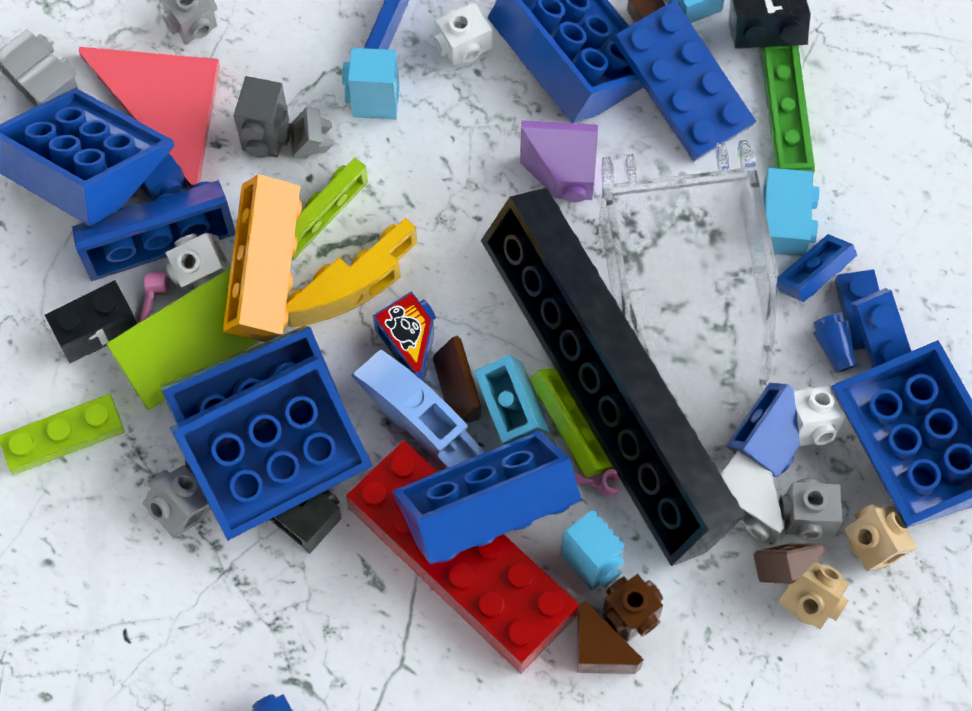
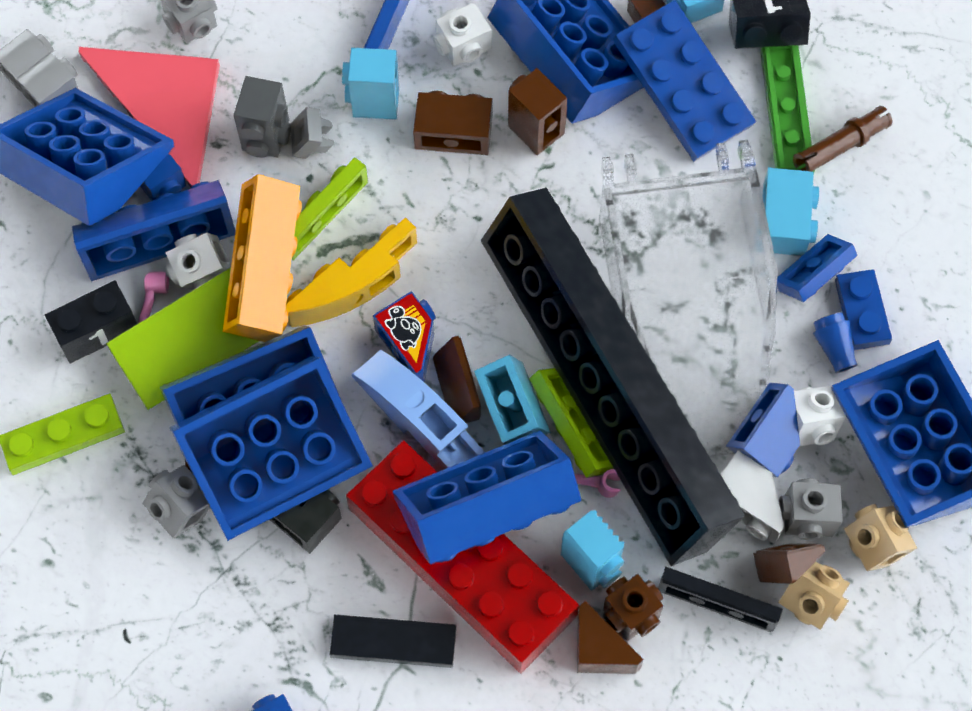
(393, 641): none -> black tile
(453, 123): none -> reddish brown brick
(536, 111): none -> reddish brown brick
(561, 157): medium lavender slope -> none
(719, 599): none -> black tile
(854, 133): none -> reddish brown pin
(881, 327): blue plate -> none

